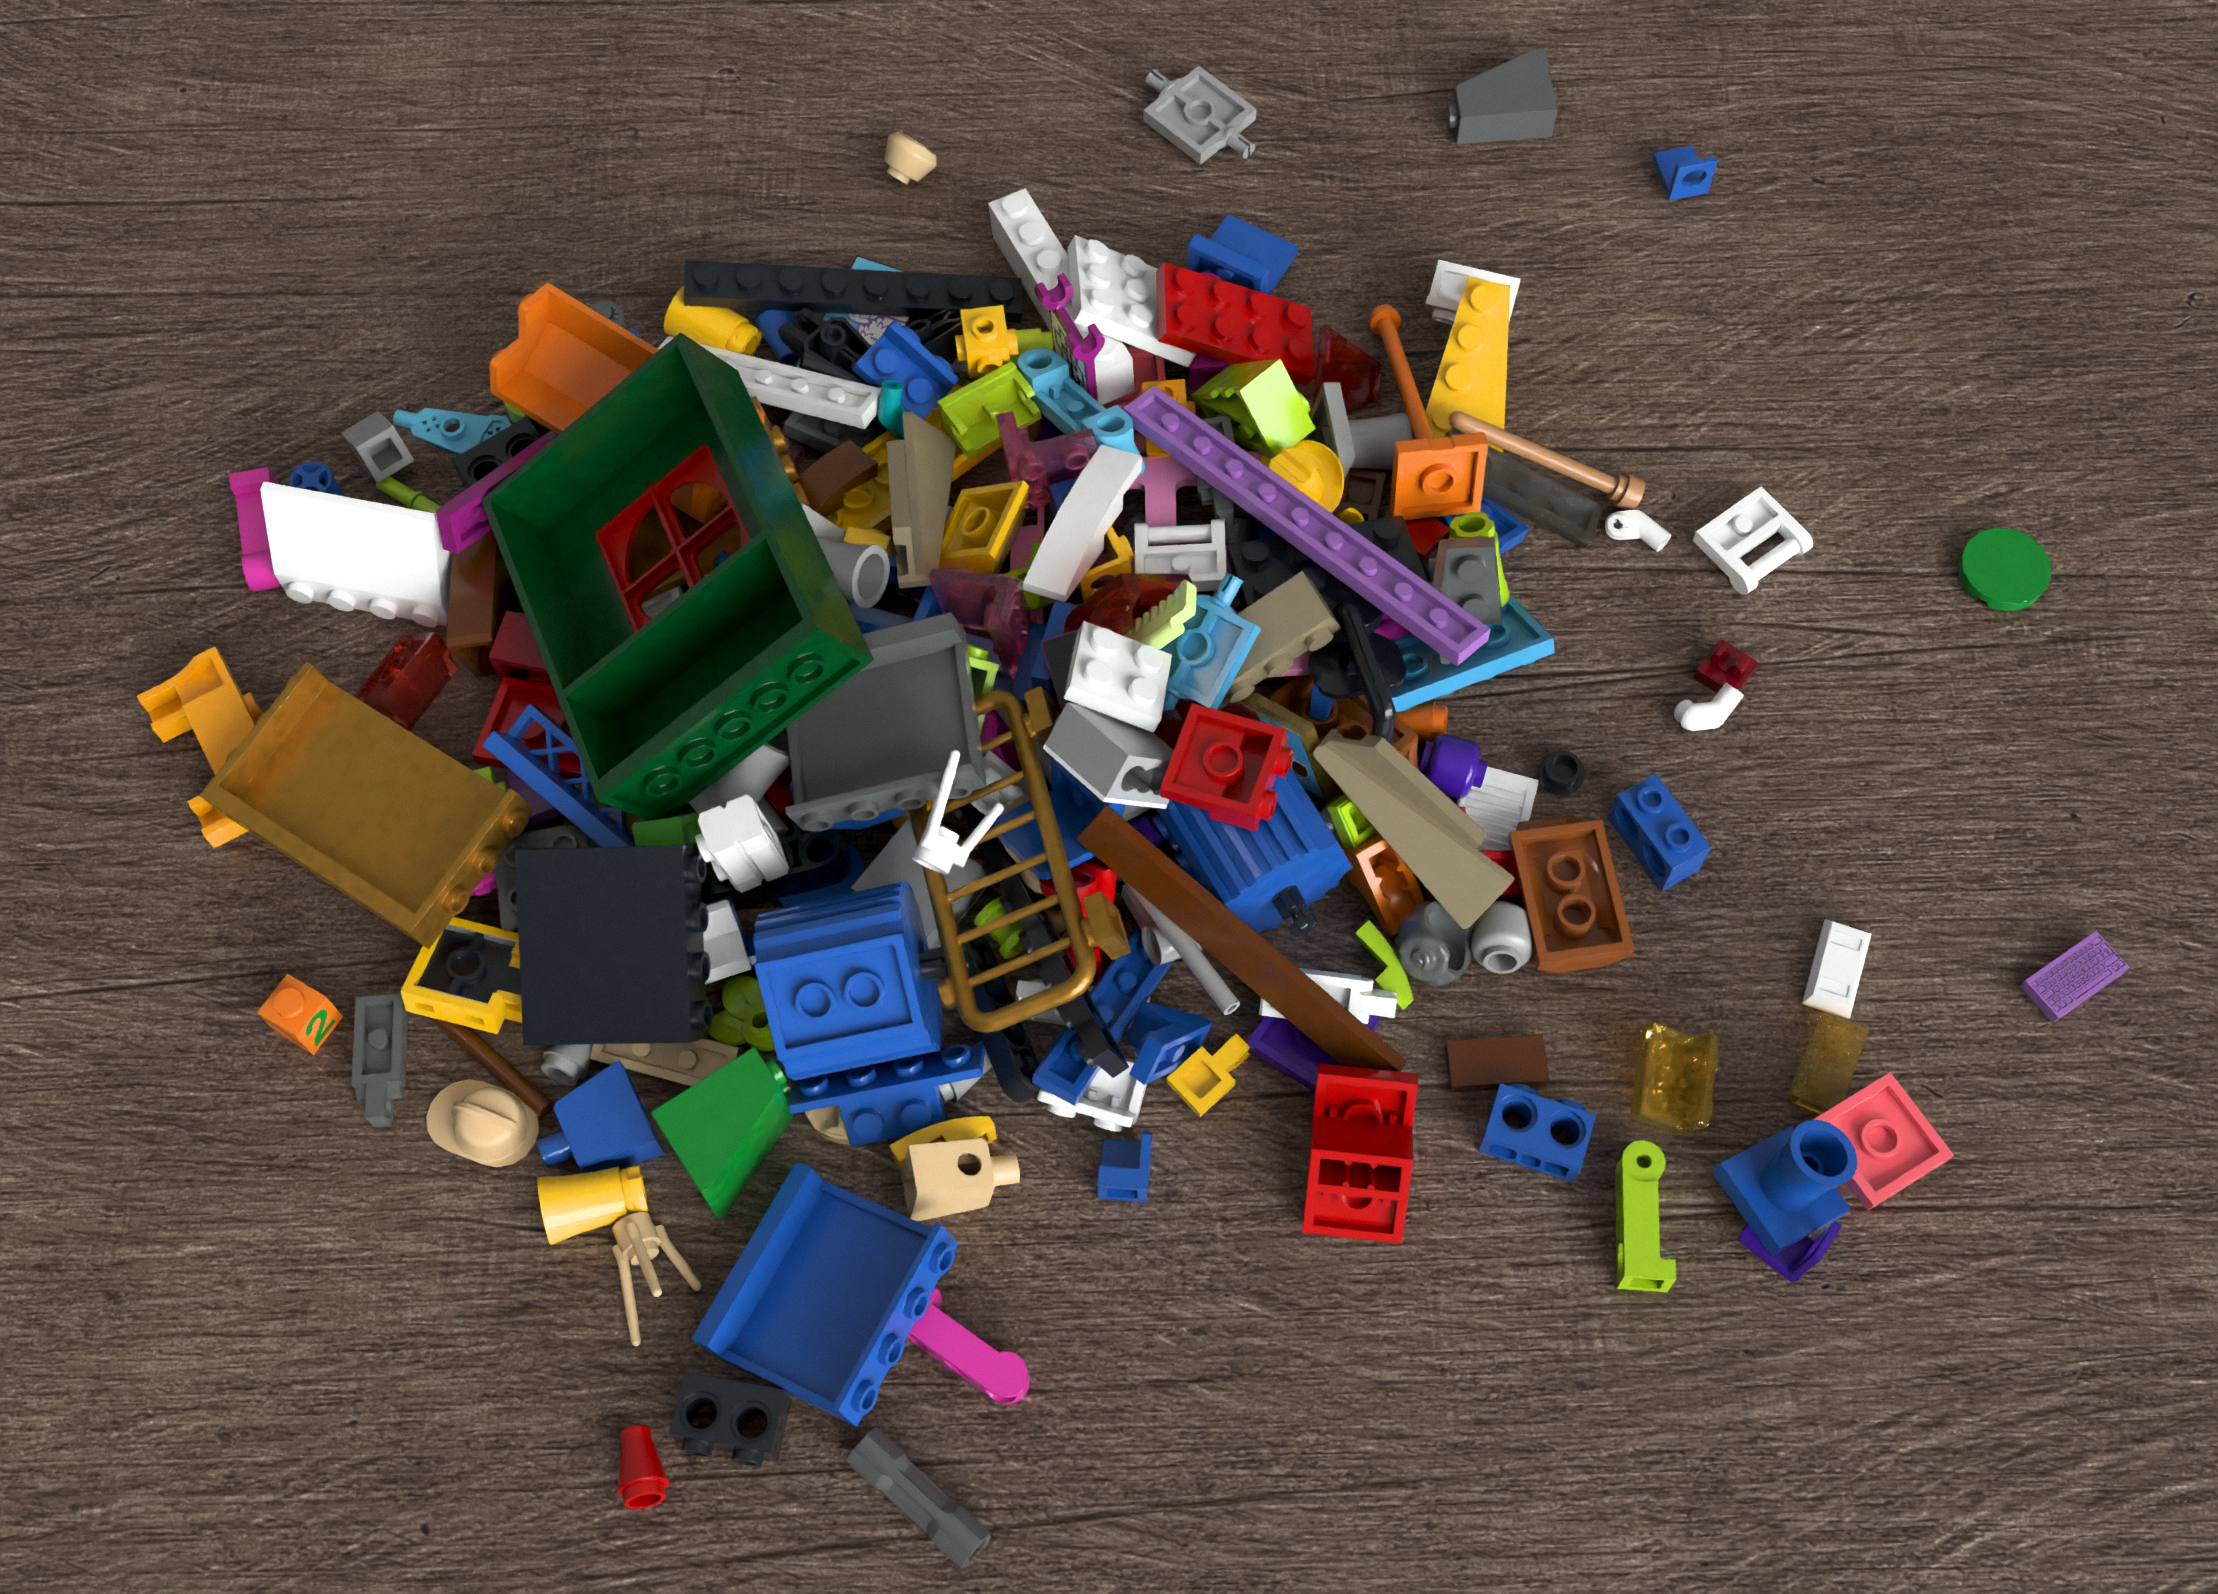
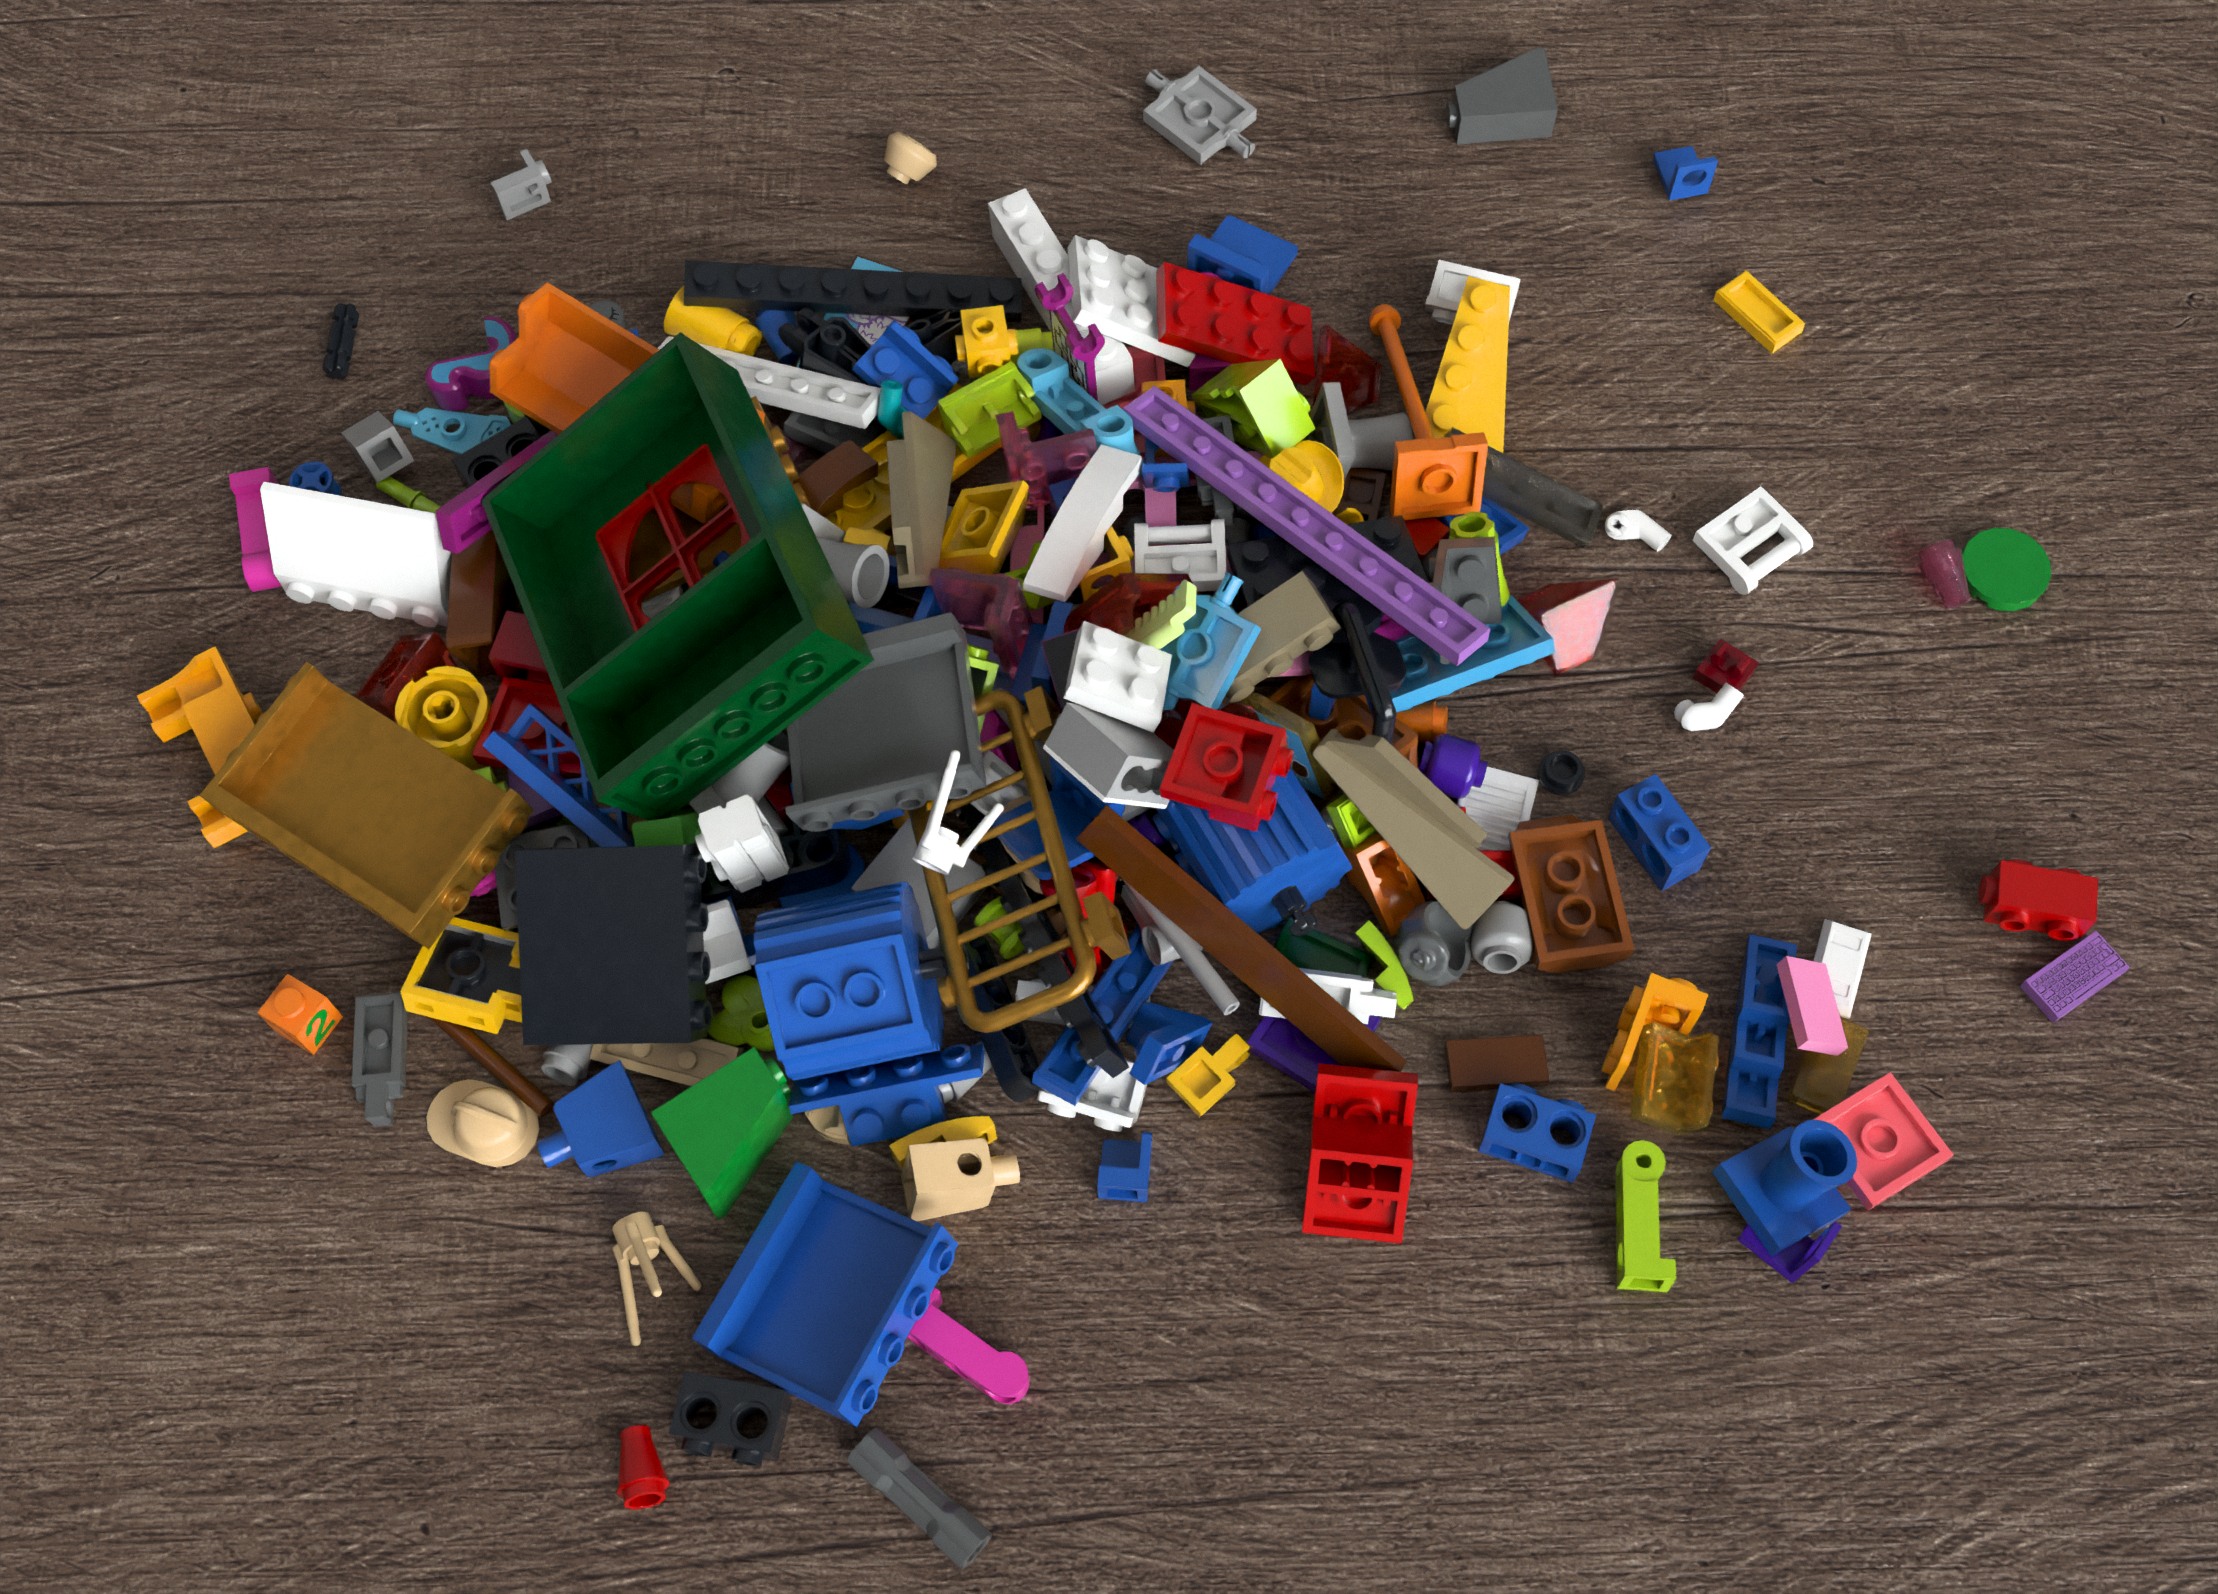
(340, 341): none -> black axle
(446, 711): none -> yellow brick
(461, 376): none -> magenta animal
(524, 188): none -> light grey bracket
(589, 1200): yellow plant -> none
(1163, 476): none -> blue bracket
(1322, 952): none -> dark green tile
(1573, 617): none -> clear red slope
(1623, 490): medium nougat piece -> none
(1661, 1000): none -> light orange bracket
(1757, 1035): none -> blue slope
(1759, 311): none -> yellow tile
(1811, 1006): none -> bright pink tile
(1945, 571): none -> clear pink cone
(2039, 899): none -> red brick

